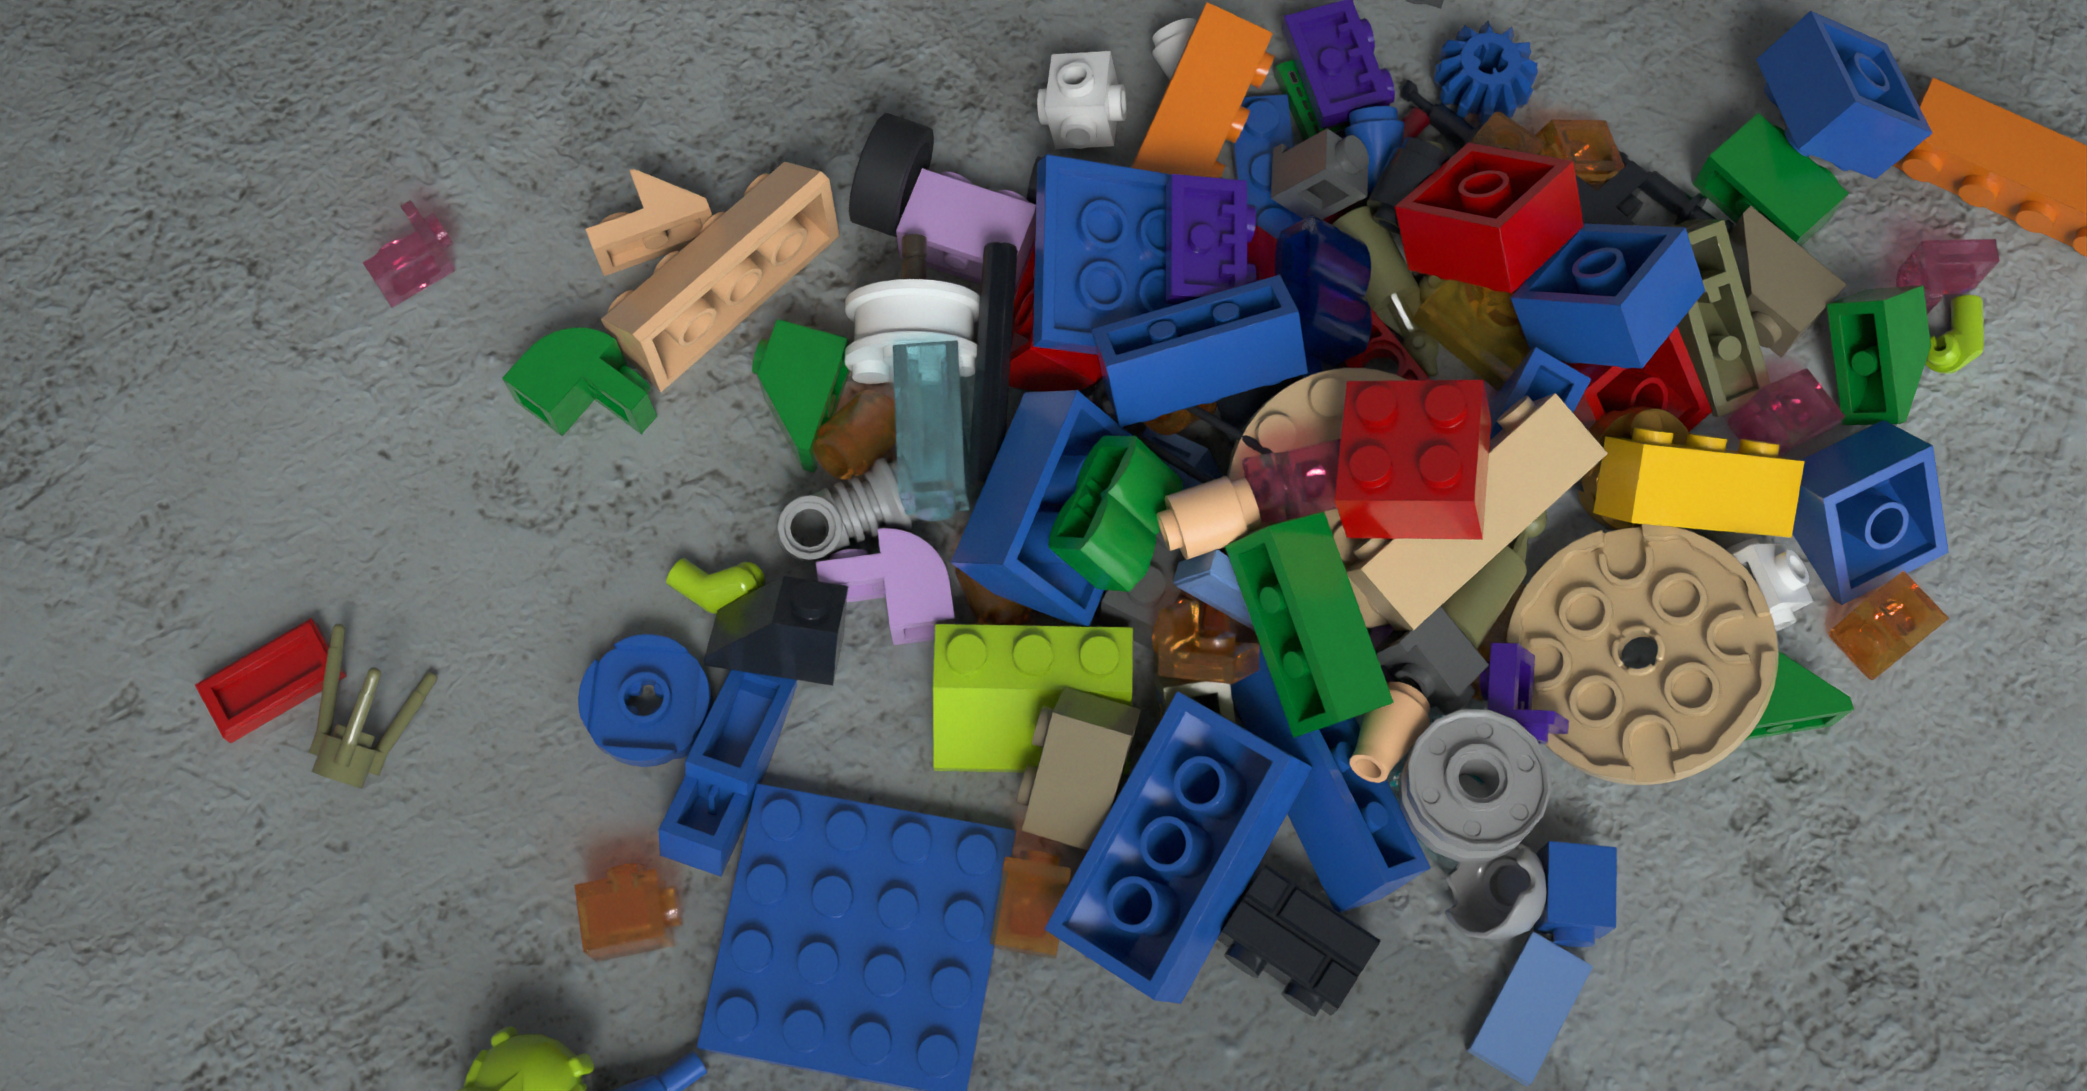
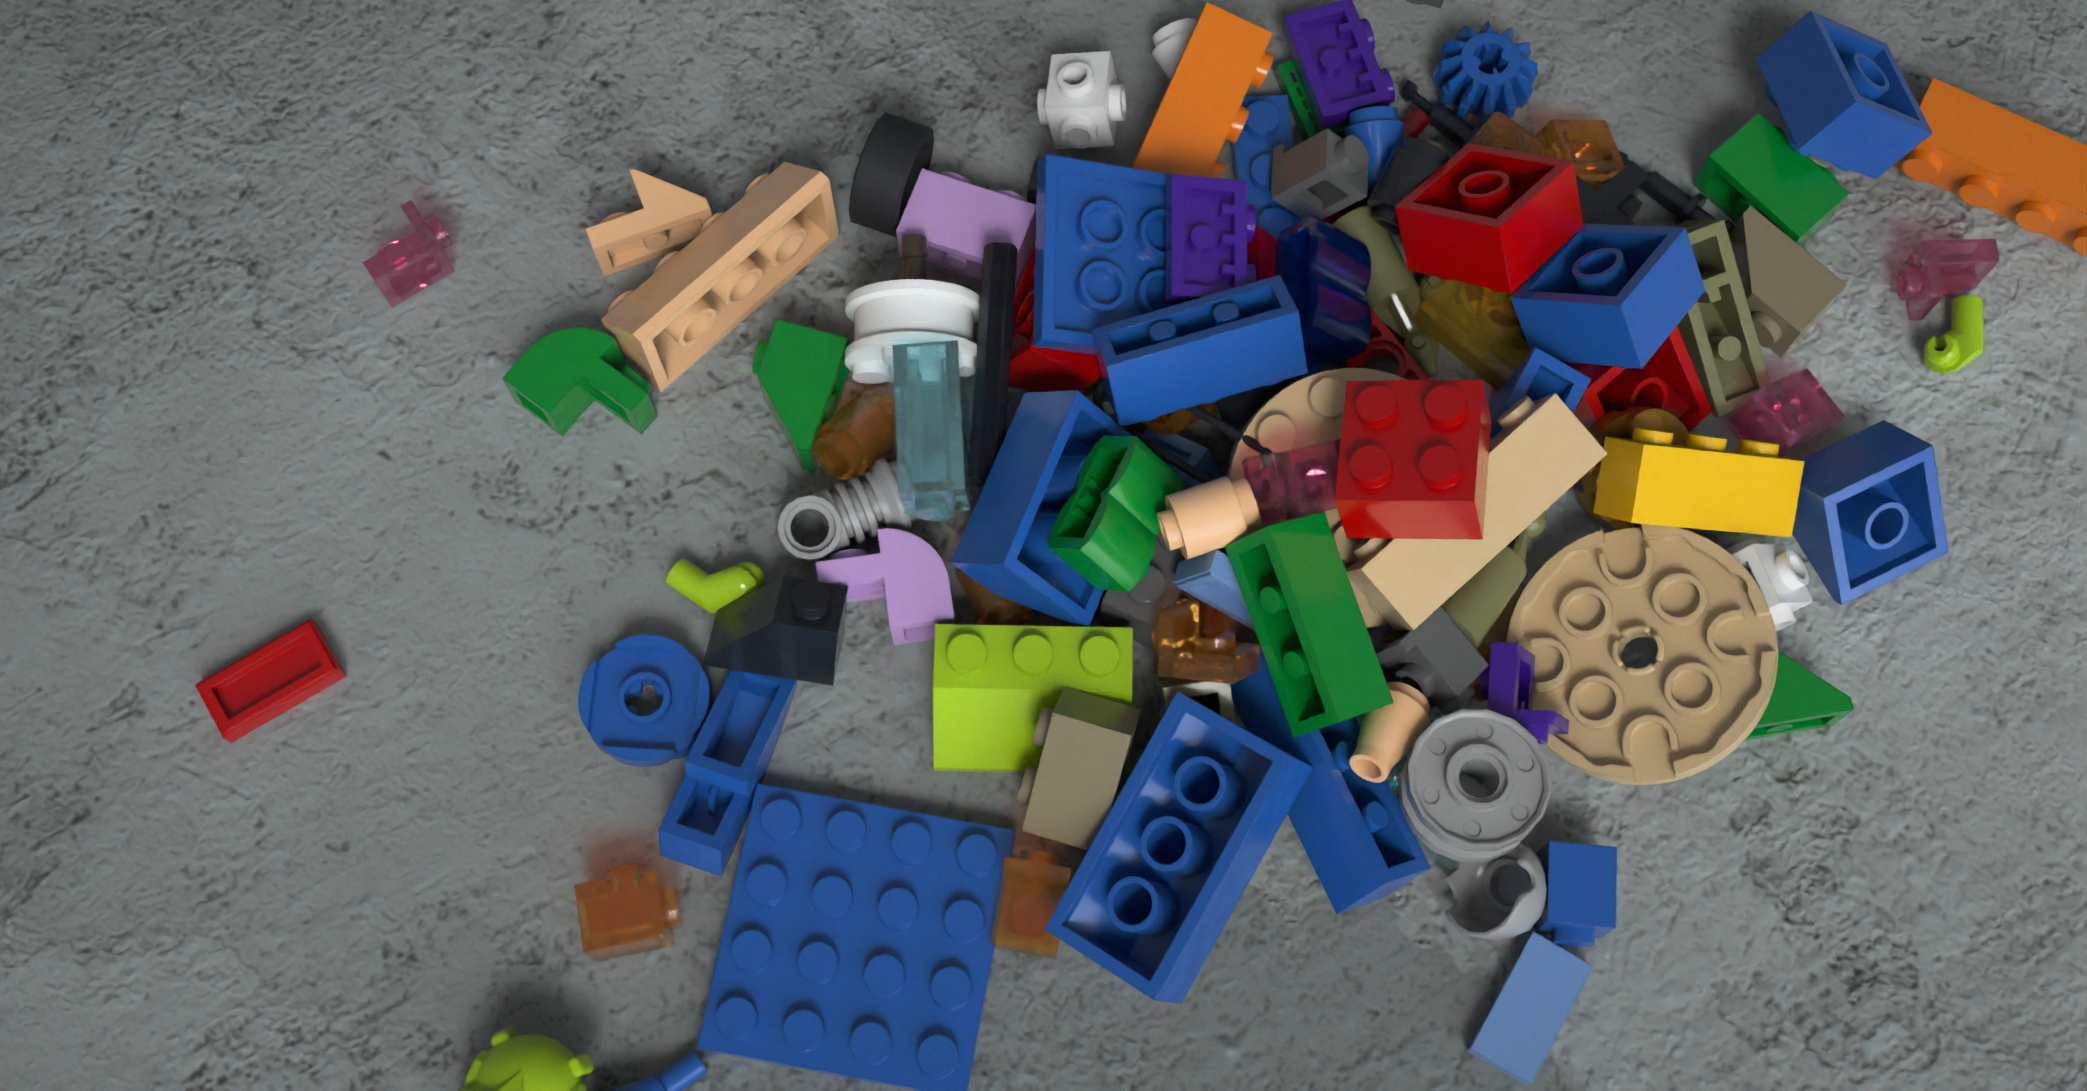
(348, 752): olive plant -> none
(1297, 943): black brick -> none
(1879, 352): green slope -> none
(1887, 625): clear orange bracket -> none

